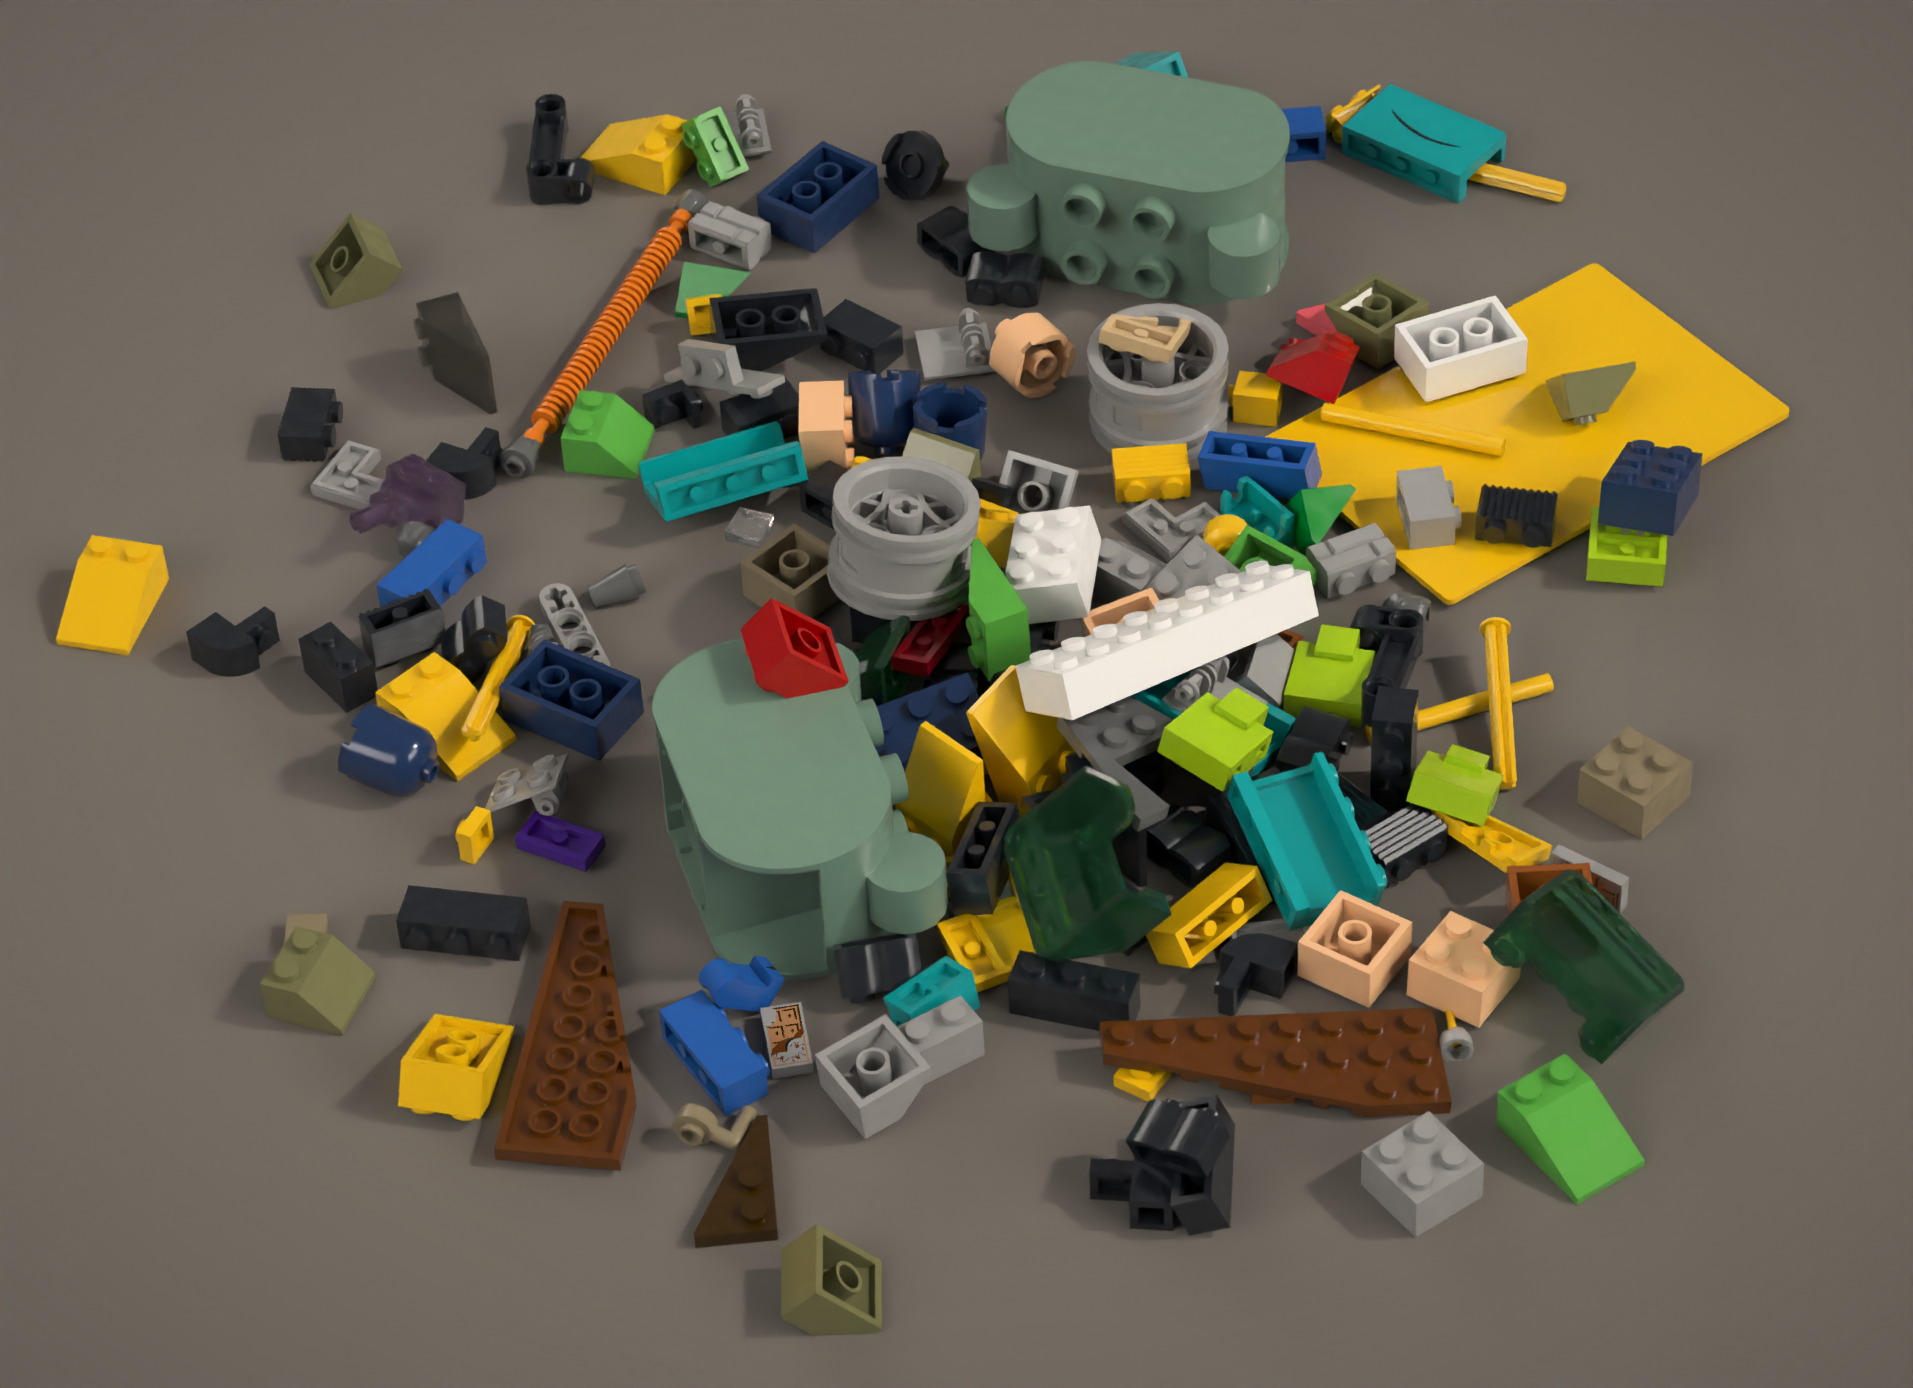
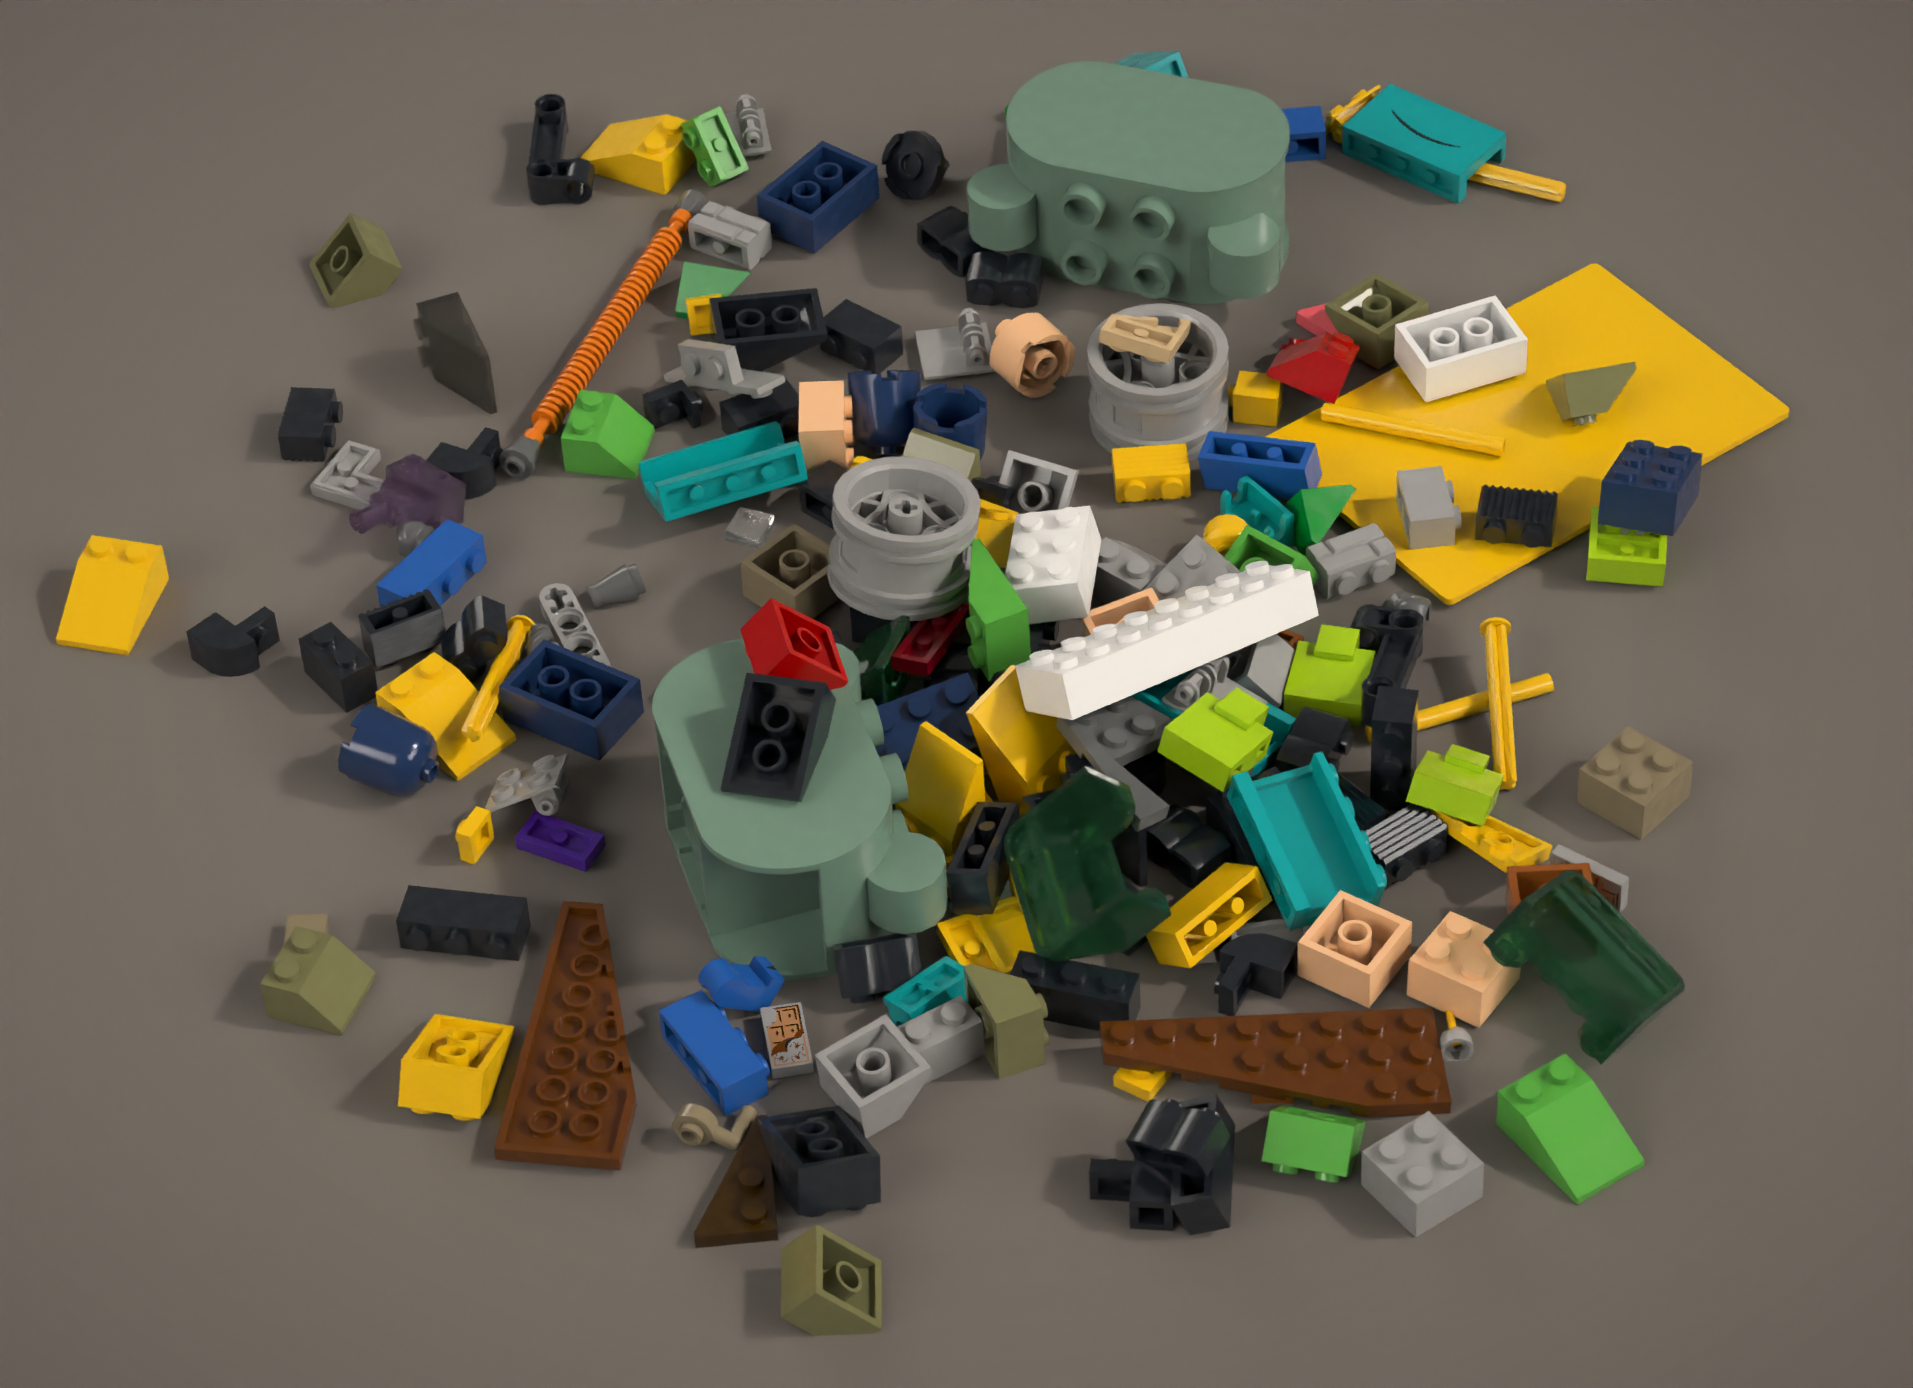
(778, 737): none -> black slope
(822, 1161): none -> black slope
(1010, 1018): none -> olive slope
(1164, 531): light grey tile -> none
(1312, 1142): none -> bright green slope

